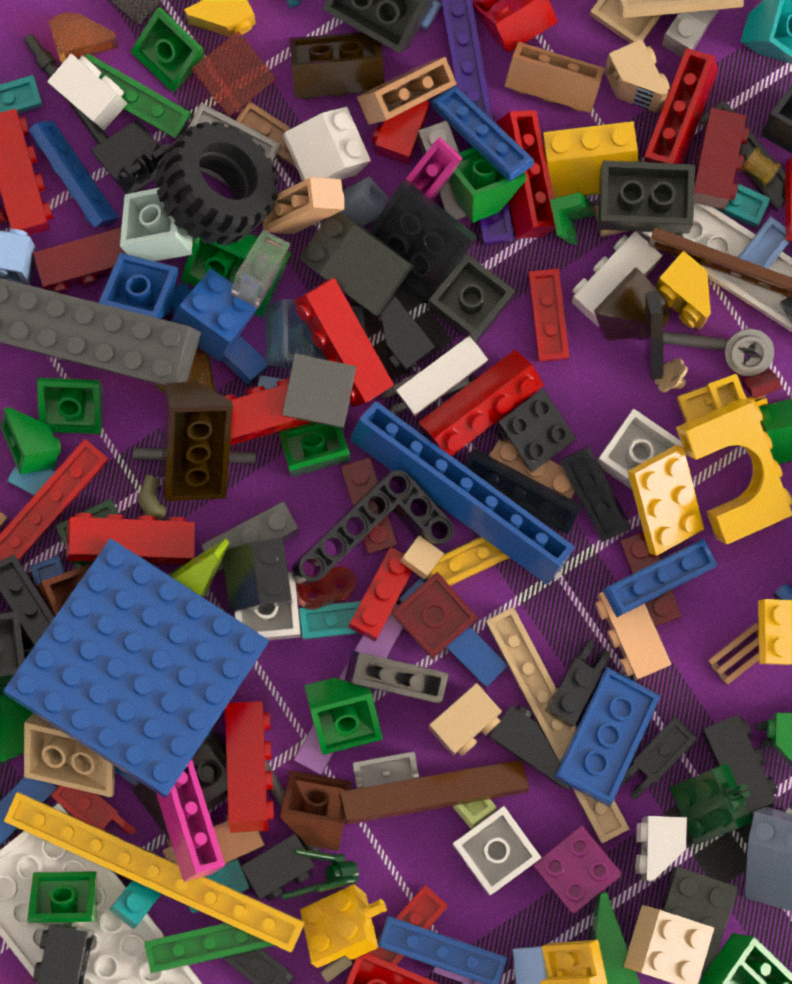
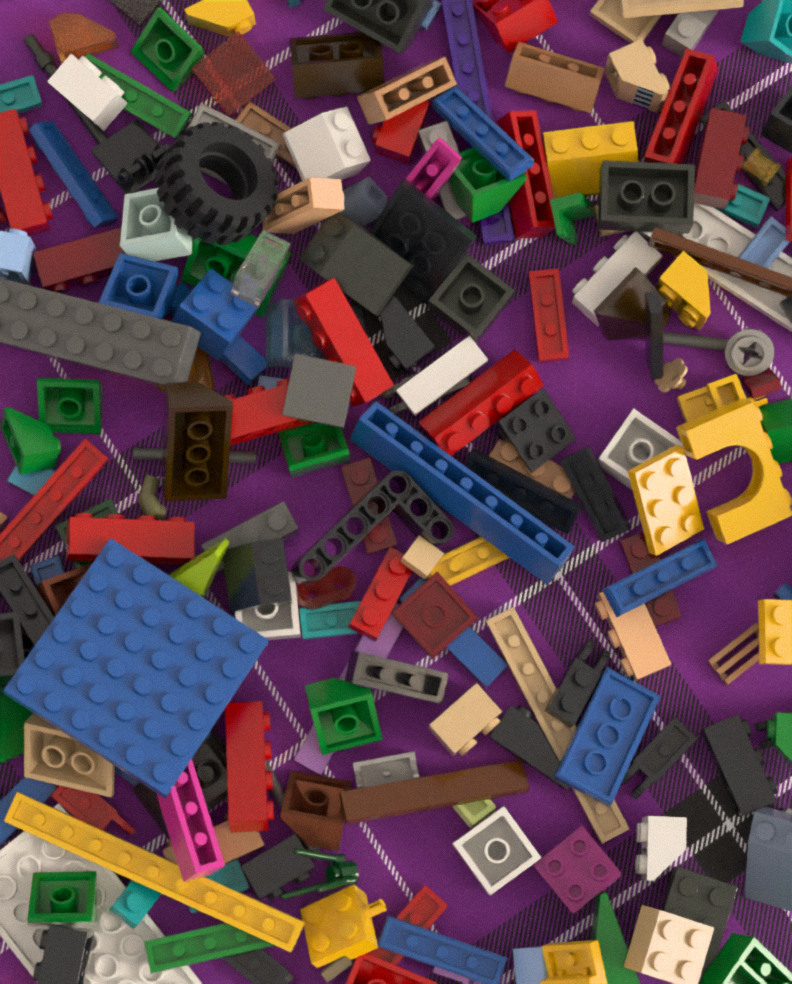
(712, 803): dark green plate -> none

